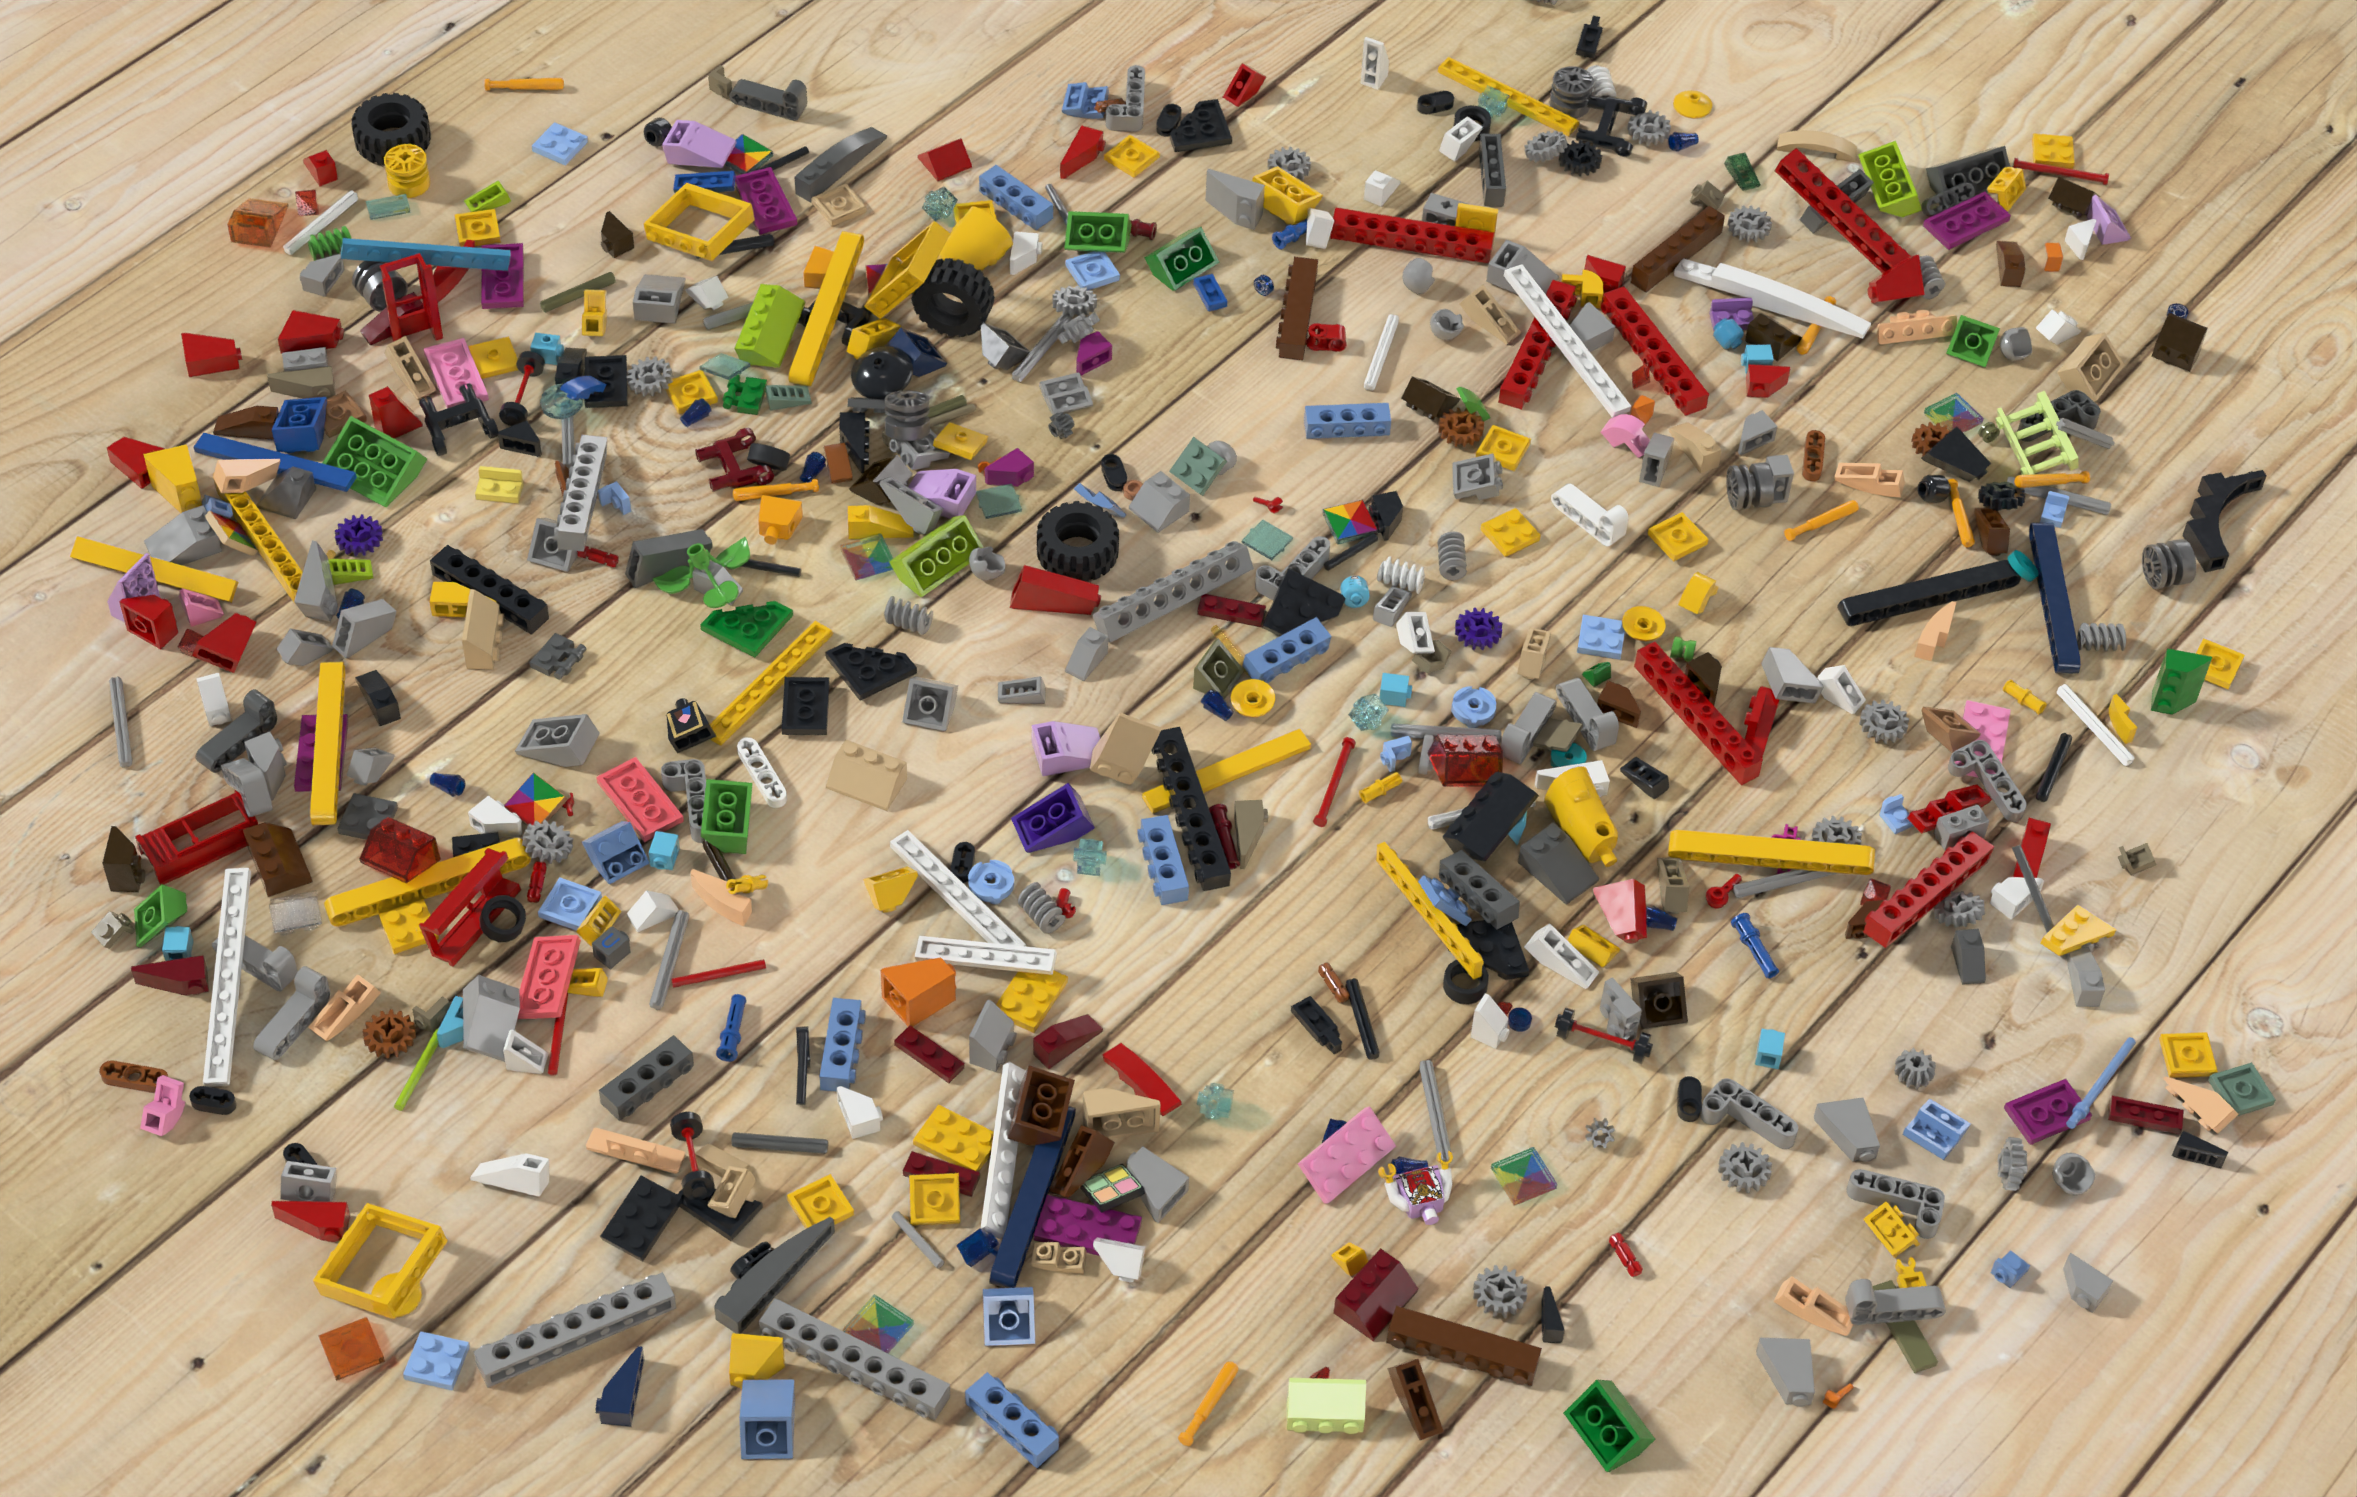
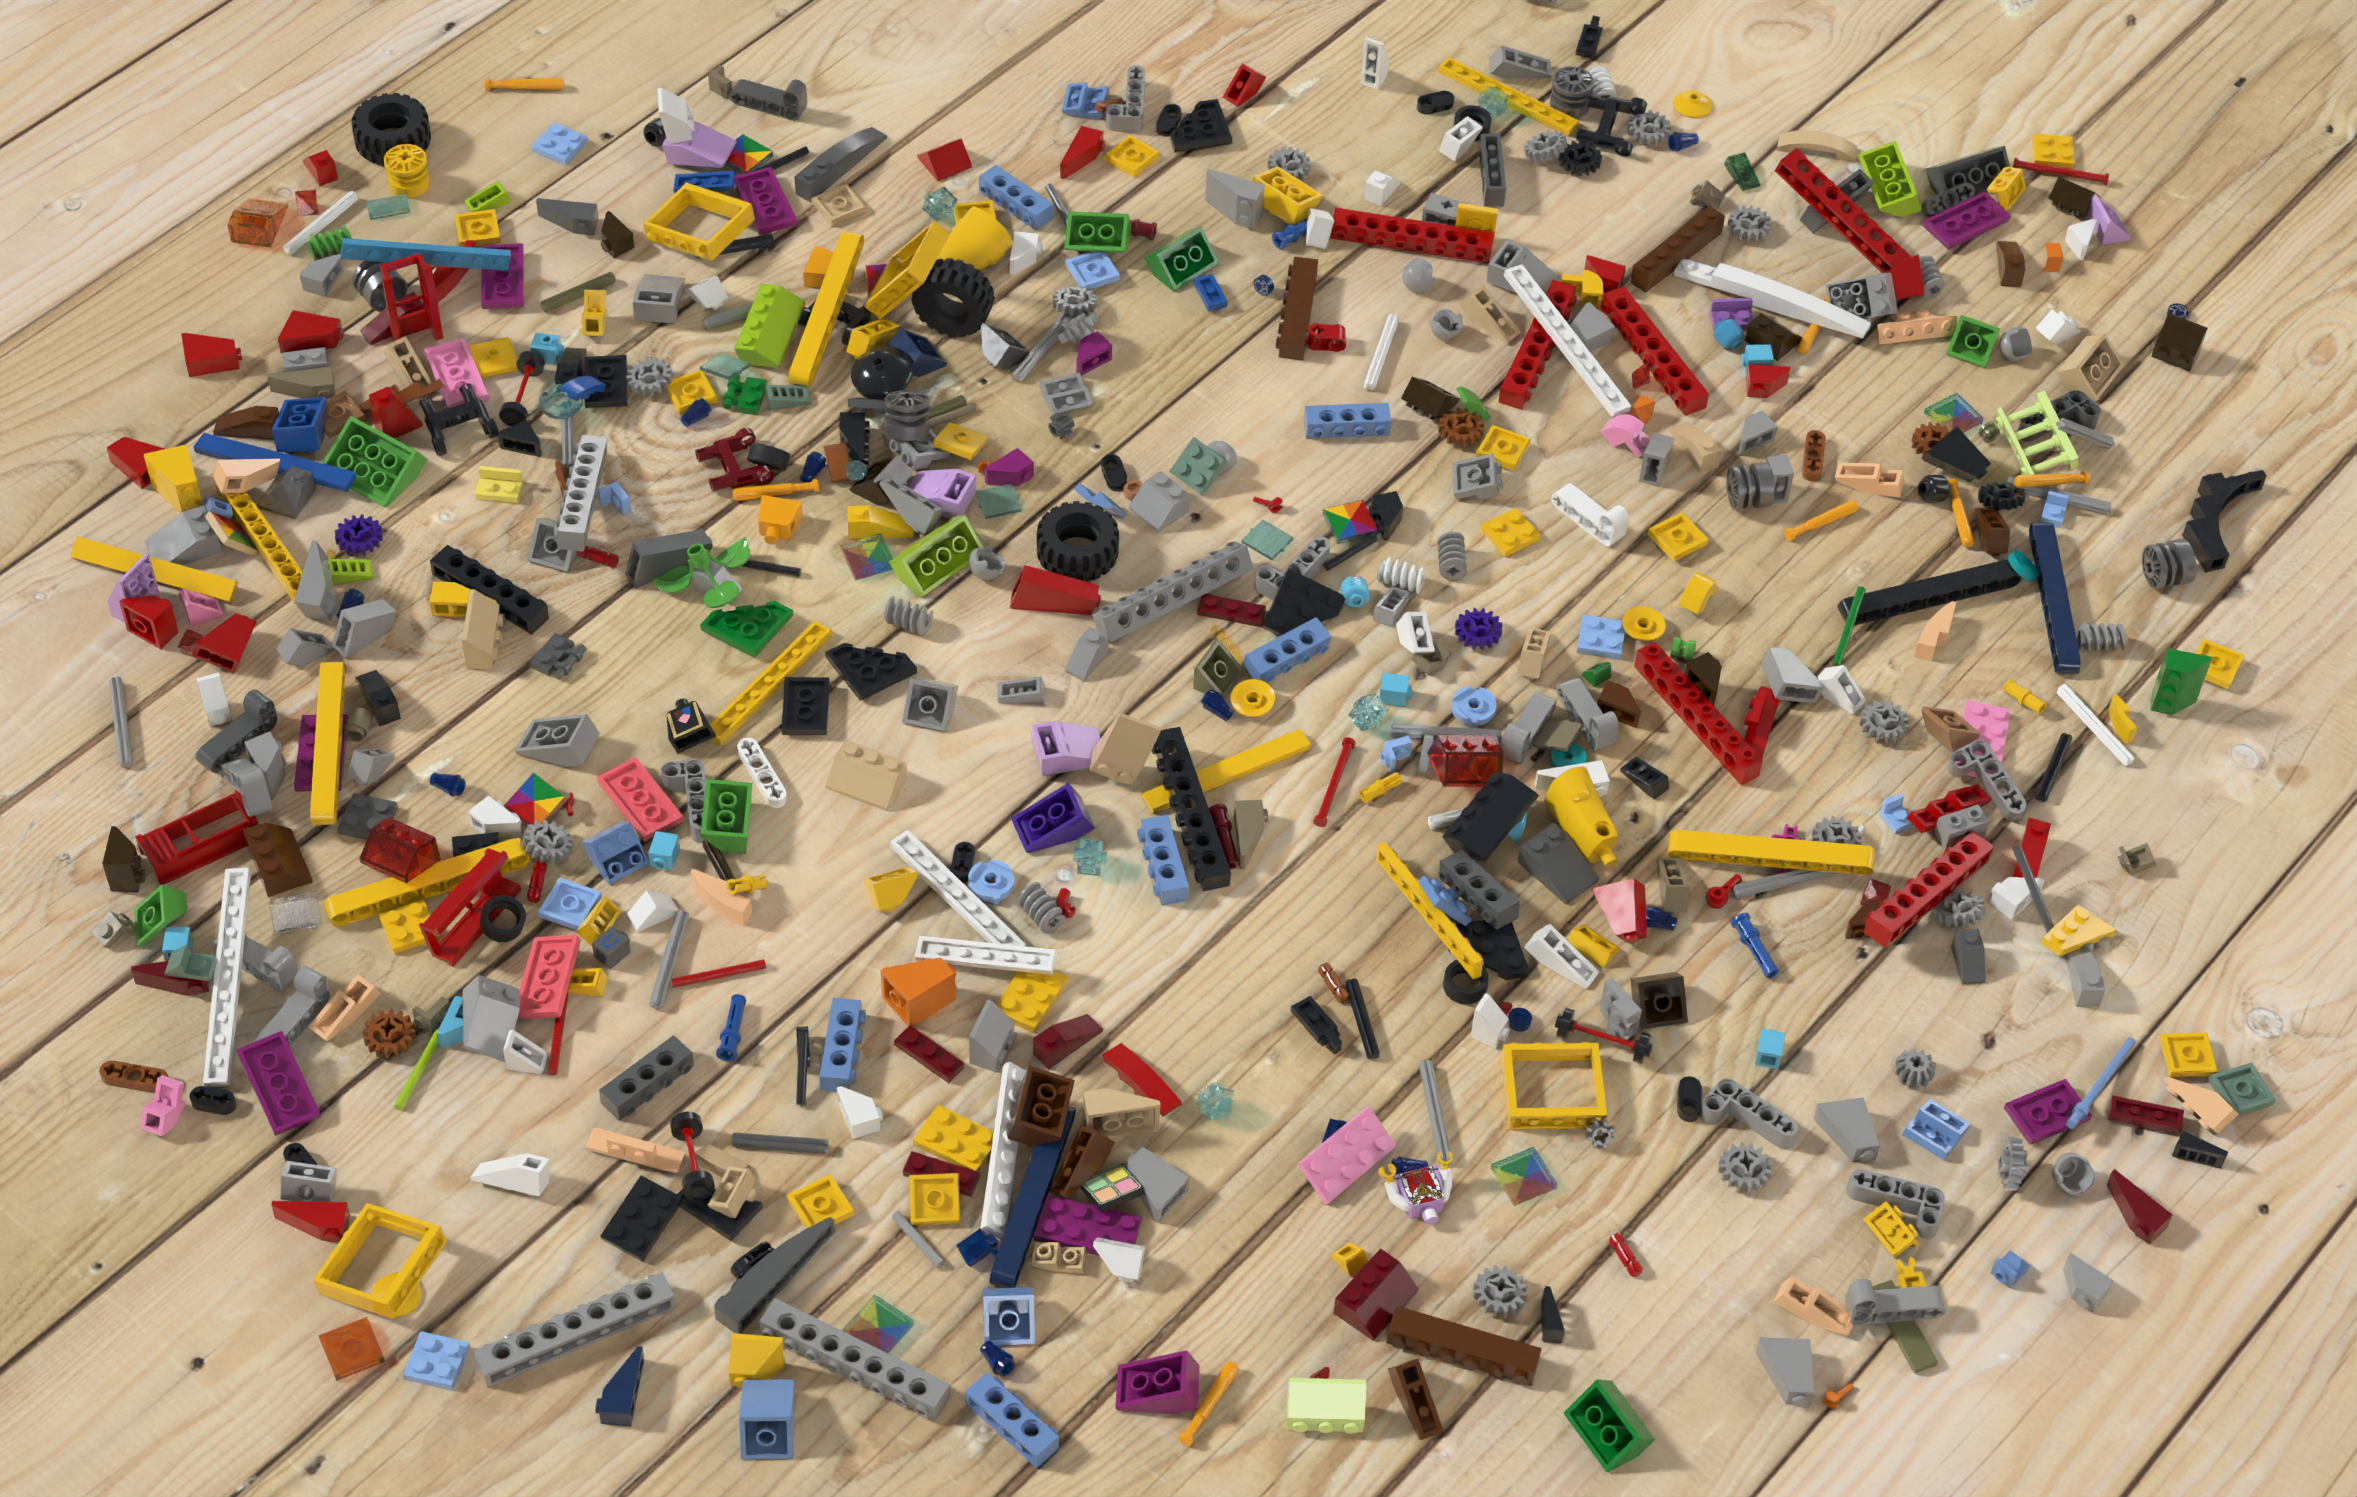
(190, 965): none -> sand green slope
(278, 1083): none -> magenta plate
(358, 724): none -> dark tan brick
(412, 392): none -> dark orange slope
(570, 215): none -> dark grey slope
(675, 117): none -> white slope
(856, 470): none -> clear light blue plate
(998, 1359): none -> clear blue cone
(1159, 1384): none -> magenta slope
(1517, 64): none -> light grey slope
(1552, 1117): none -> yellow window
(1849, 626): none -> green bar
(1865, 296): none -> light grey slope
(2139, 1210): none -> dark red slope

